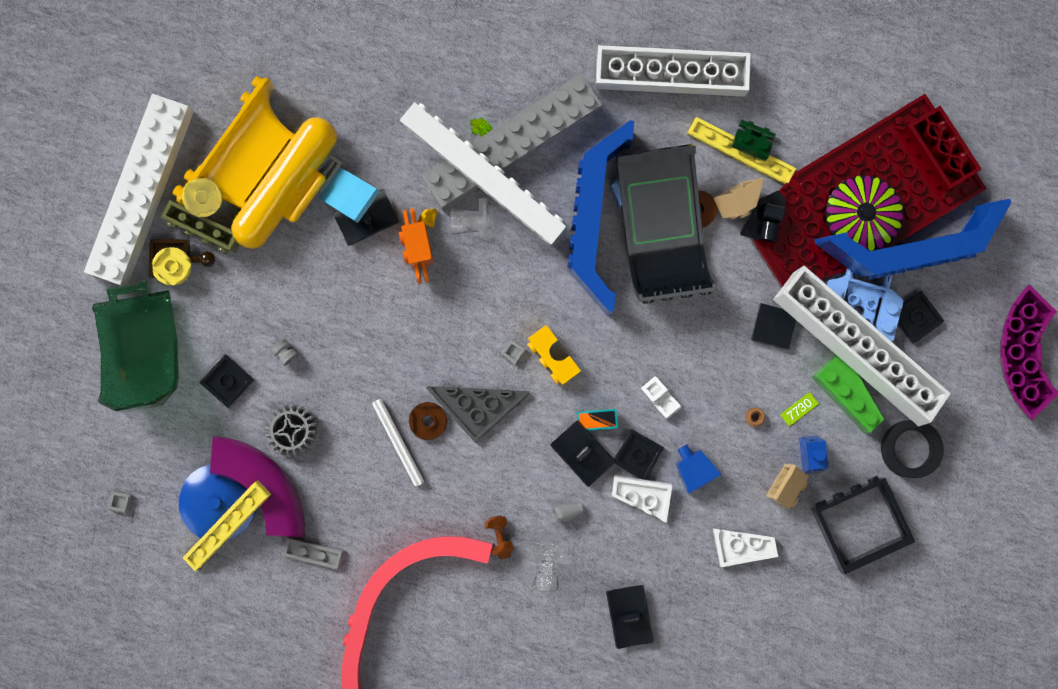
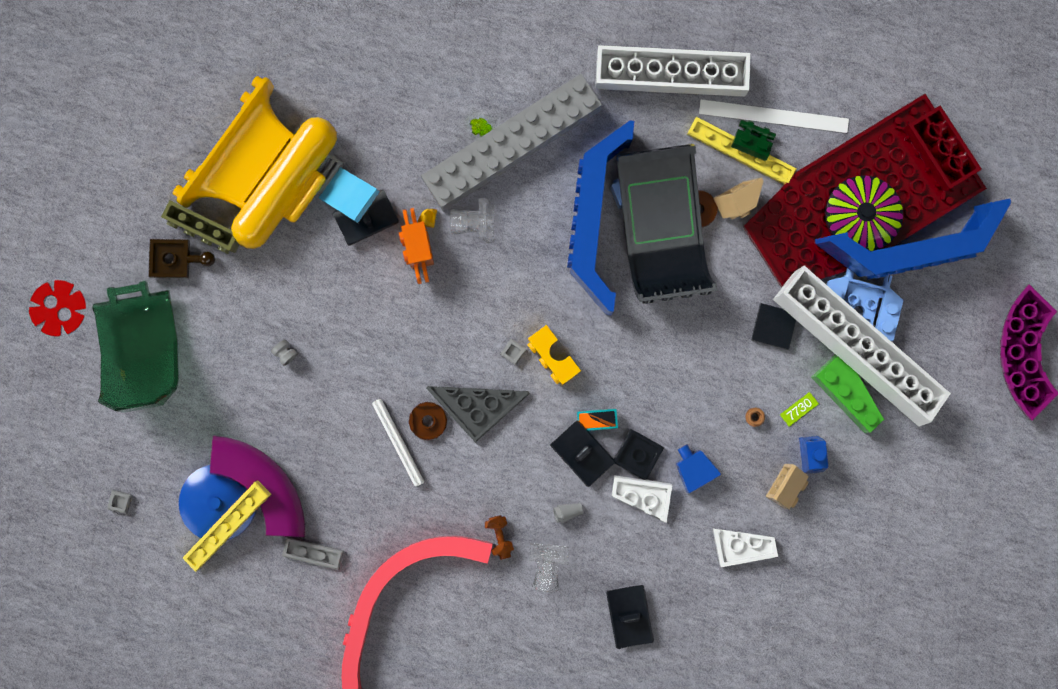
(64, 300): none -> red piece
(139, 190): white brick -> none
(171, 266): light yellow tile -> none
(201, 197): light yellow tile -> none
(226, 381): black tile -> none
(274, 434): light grey gear -> none
(482, 174): white brick -> none
(661, 398): white slope -> none
(765, 218): black panel -> none
(774, 116): none -> white sticker
(885, 549): black window -> none
(918, 317): black tile -> none
(935, 443): black tyre -> none

